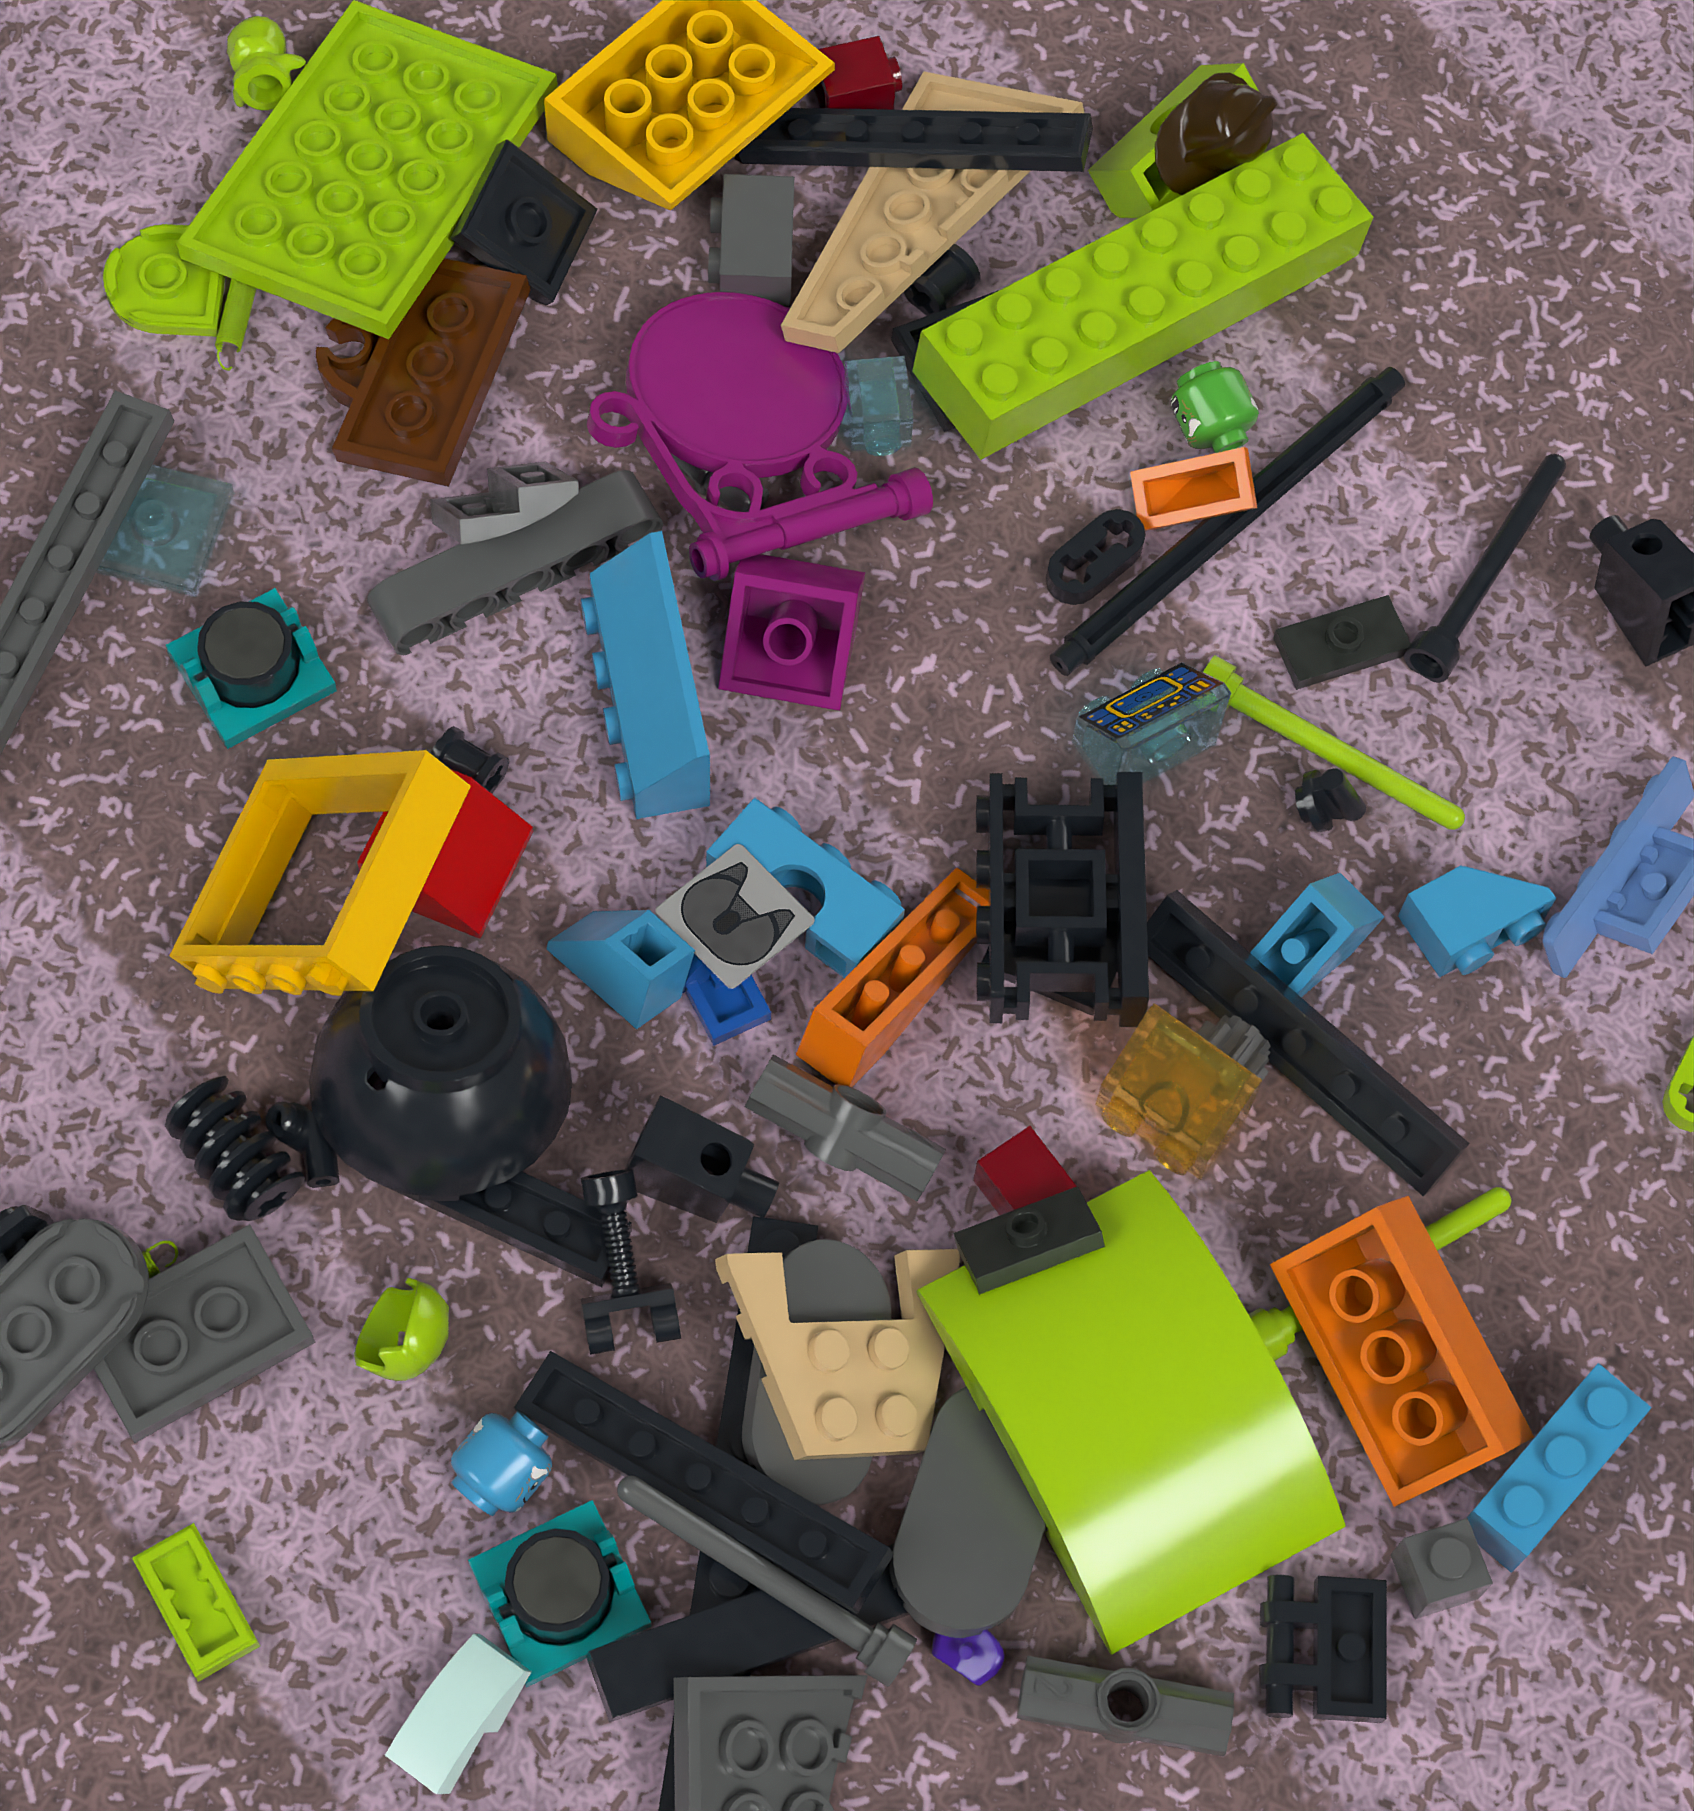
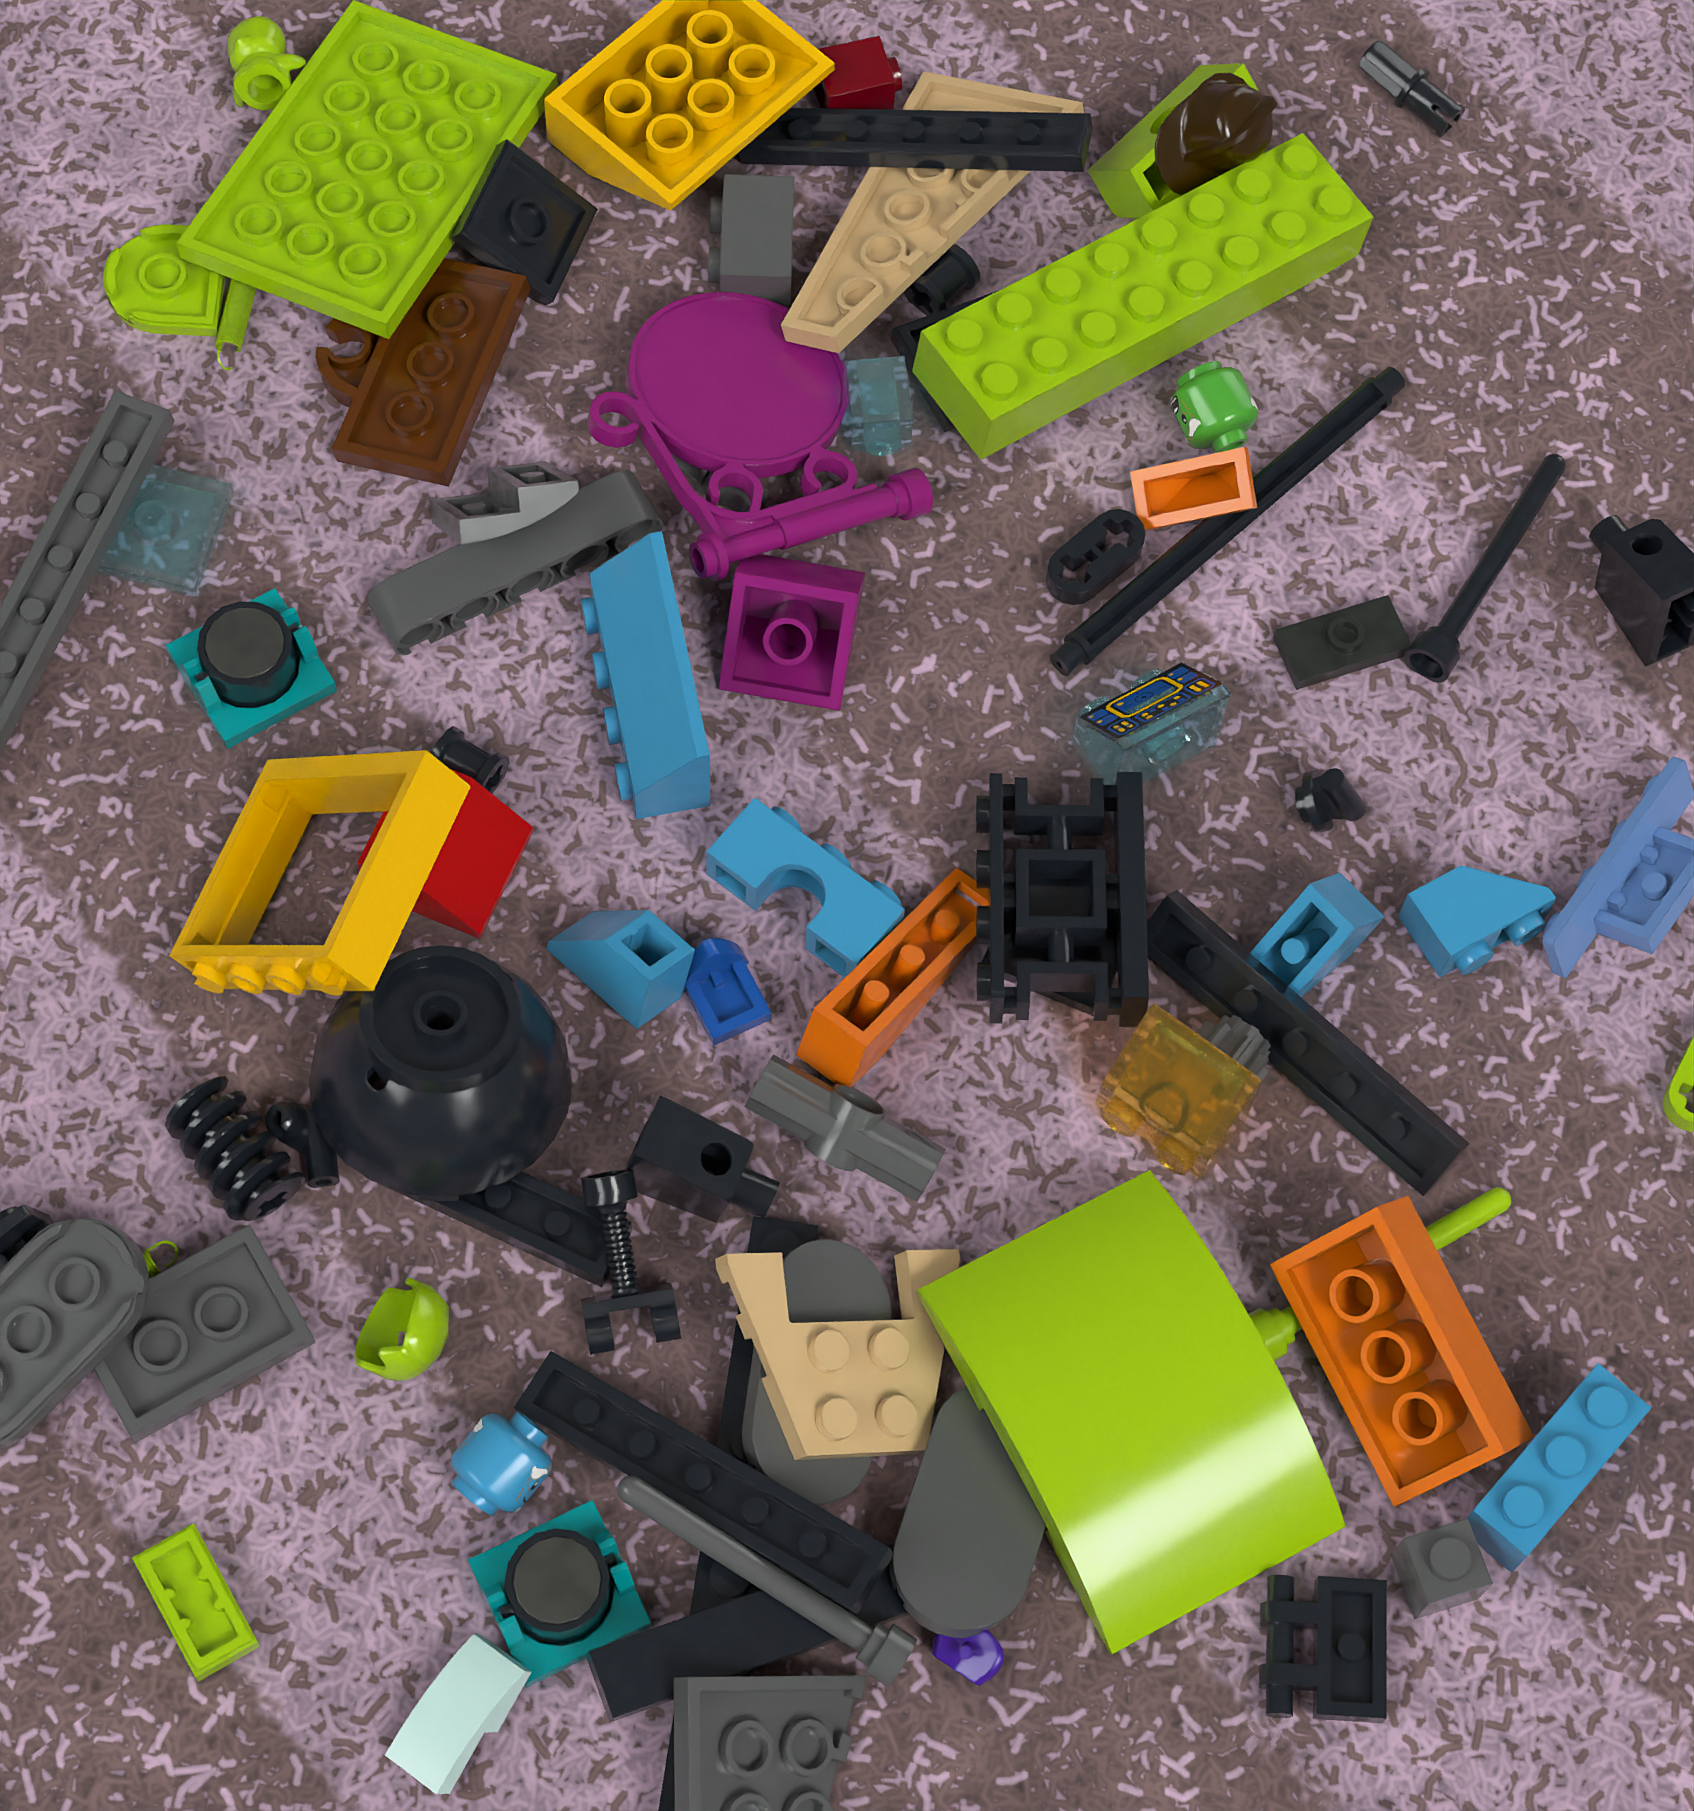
(735, 916): sticker -> none
(1020, 1173): dark red brick -> none
(1029, 1240): pearl dark grey plate -> none
(1172, 1711): dark grey piece -> none
(1334, 749): lime piece -> none
(1410, 86): none -> black axle

